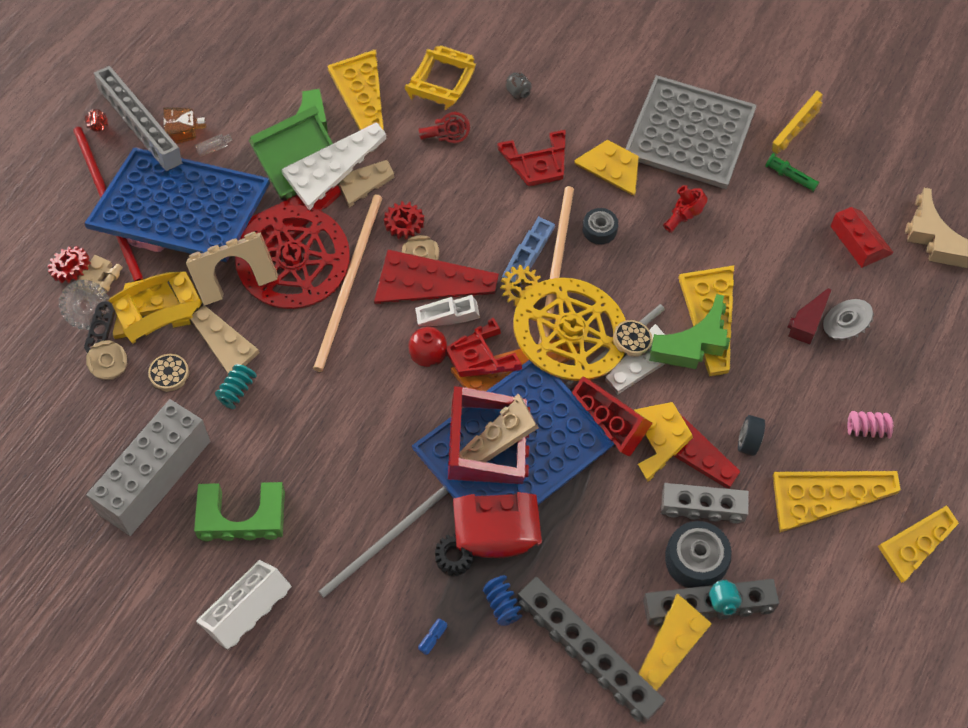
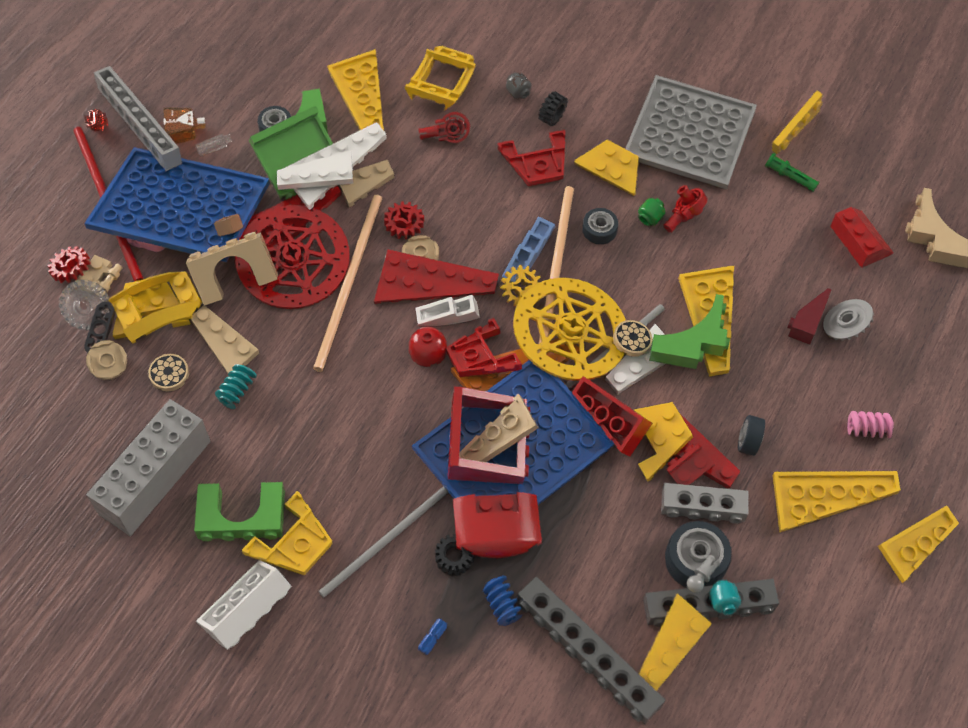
(228, 225): none -> medium nougat slope
(271, 116): none -> wheel
(299, 546): none -> yellow wing
(319, 172): none -> white wing
(553, 108): none -> black tyre
(651, 211): none -> green head
(690, 466): none -> red bracket
(696, 582): none -> light grey pin

